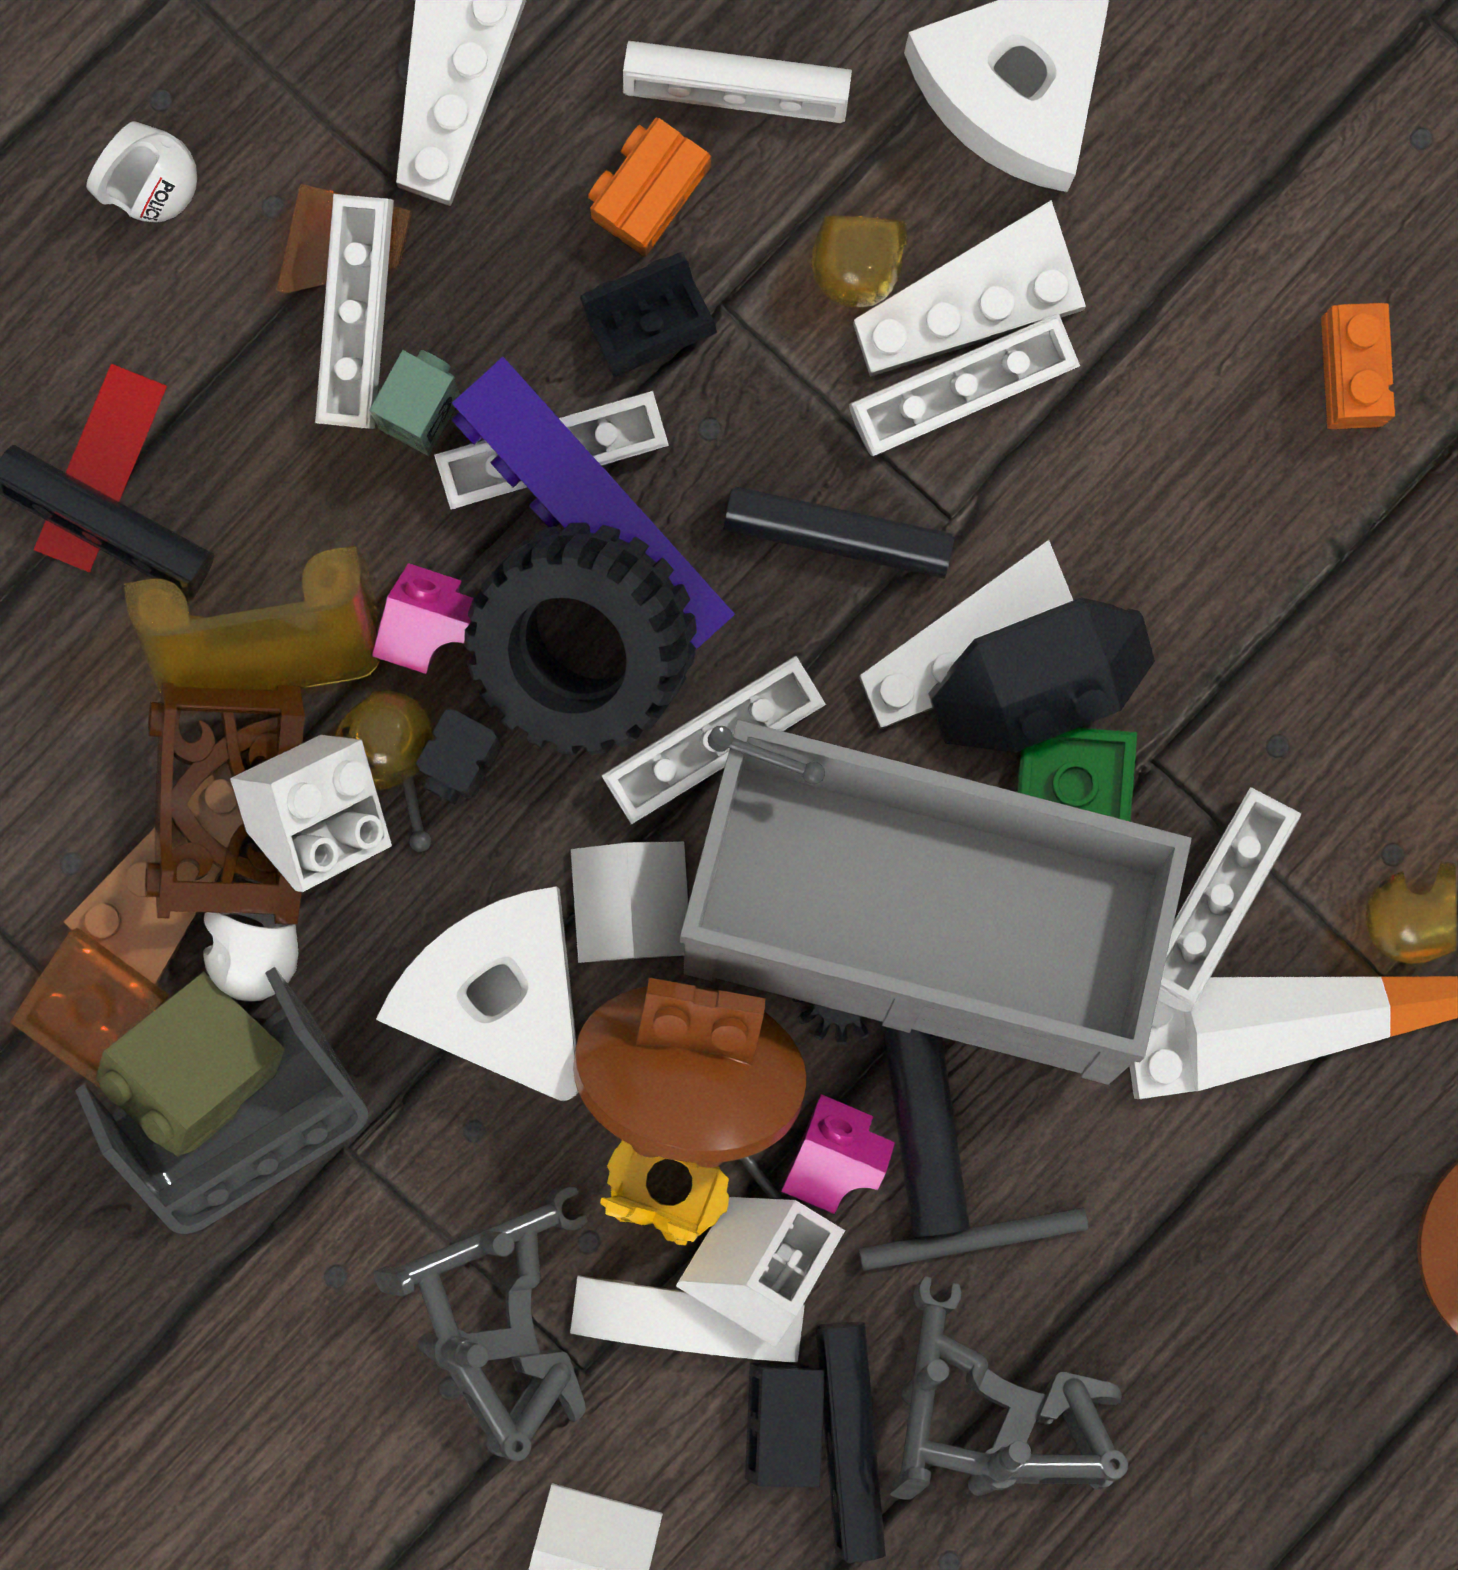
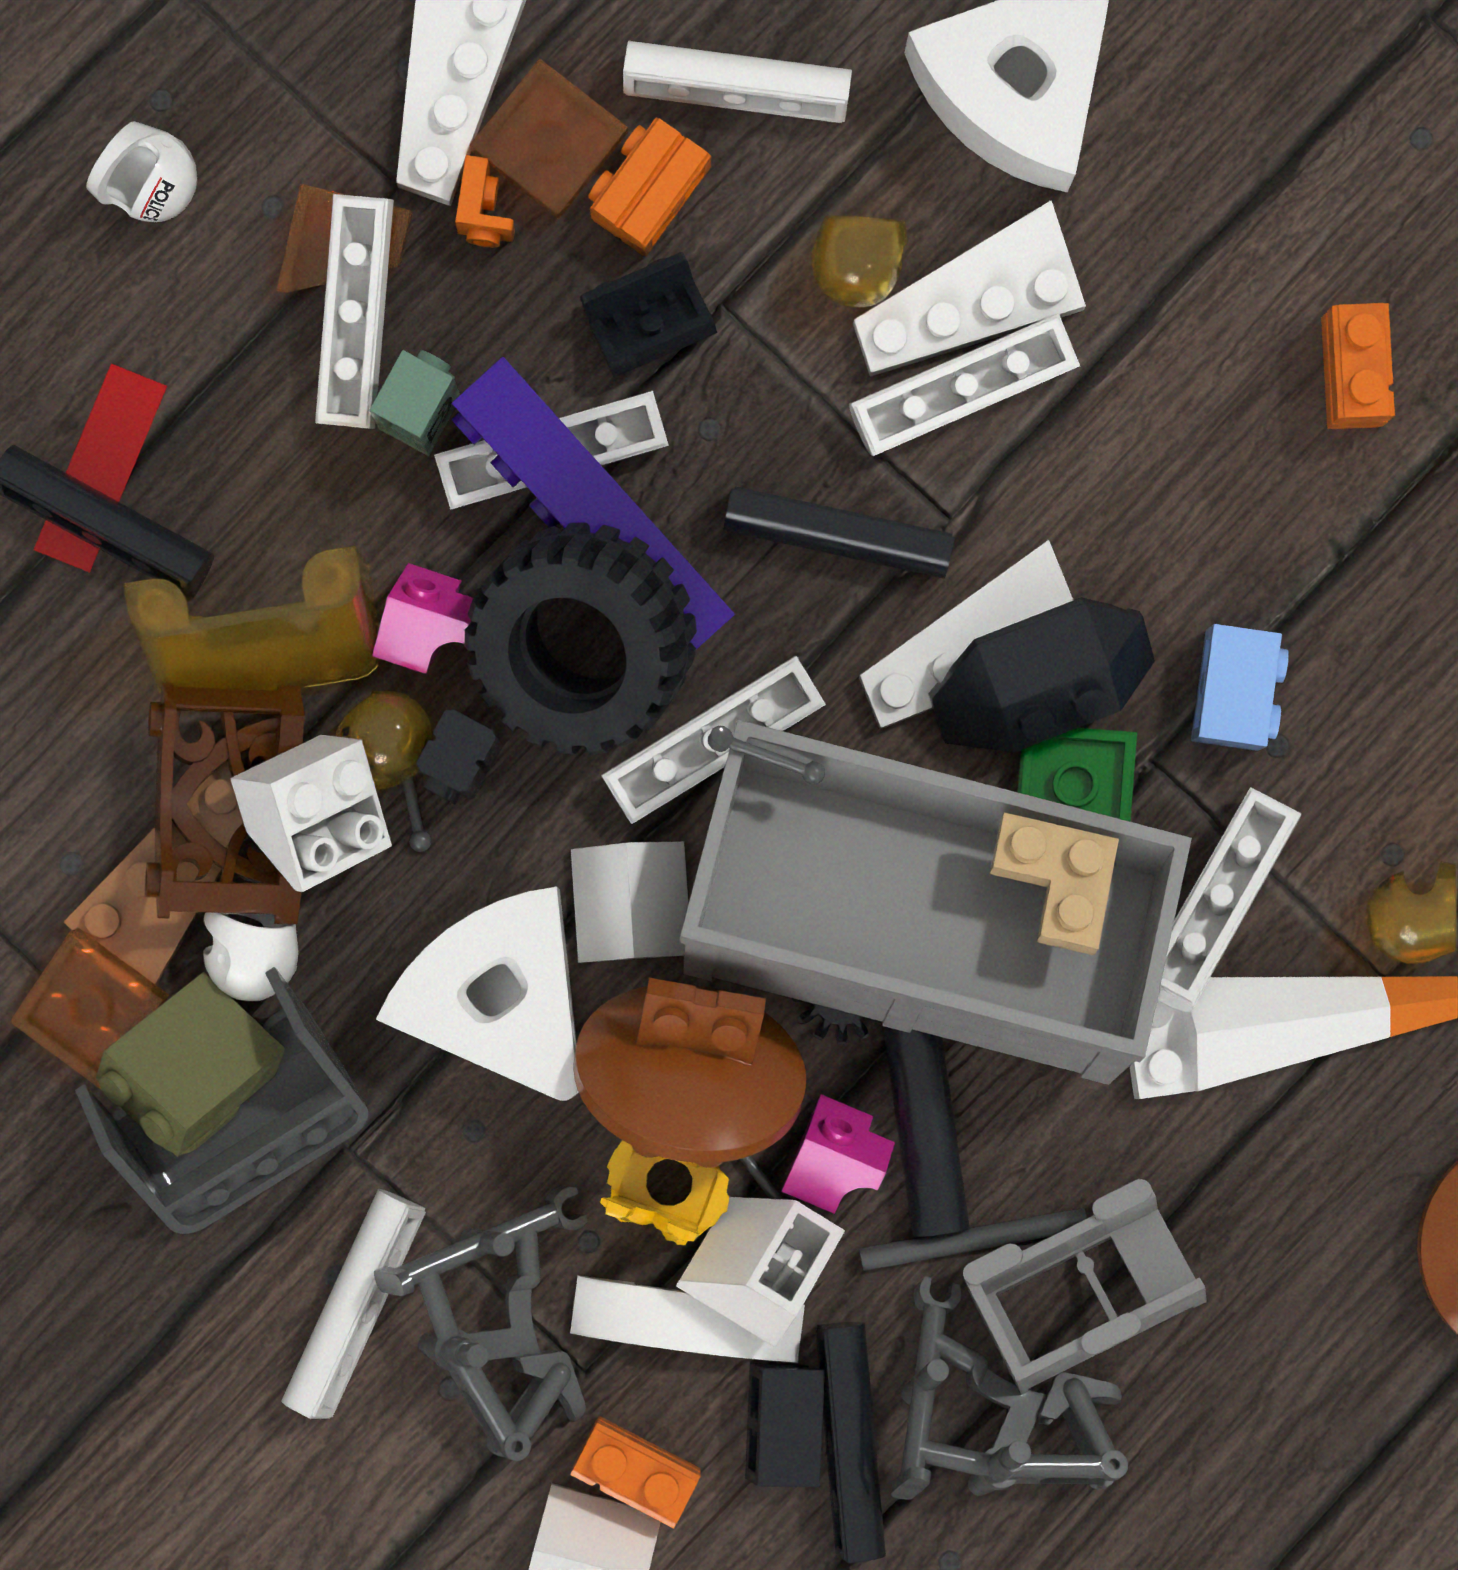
(352, 1307): none -> white brick
(479, 194): none -> orange bracket
(549, 138): none -> clear orange plate
(636, 1472): none -> orange brick
(1073, 868): none -> tan plate
(1148, 1251): none -> light grey piece
(1239, 687): none -> light blue brick

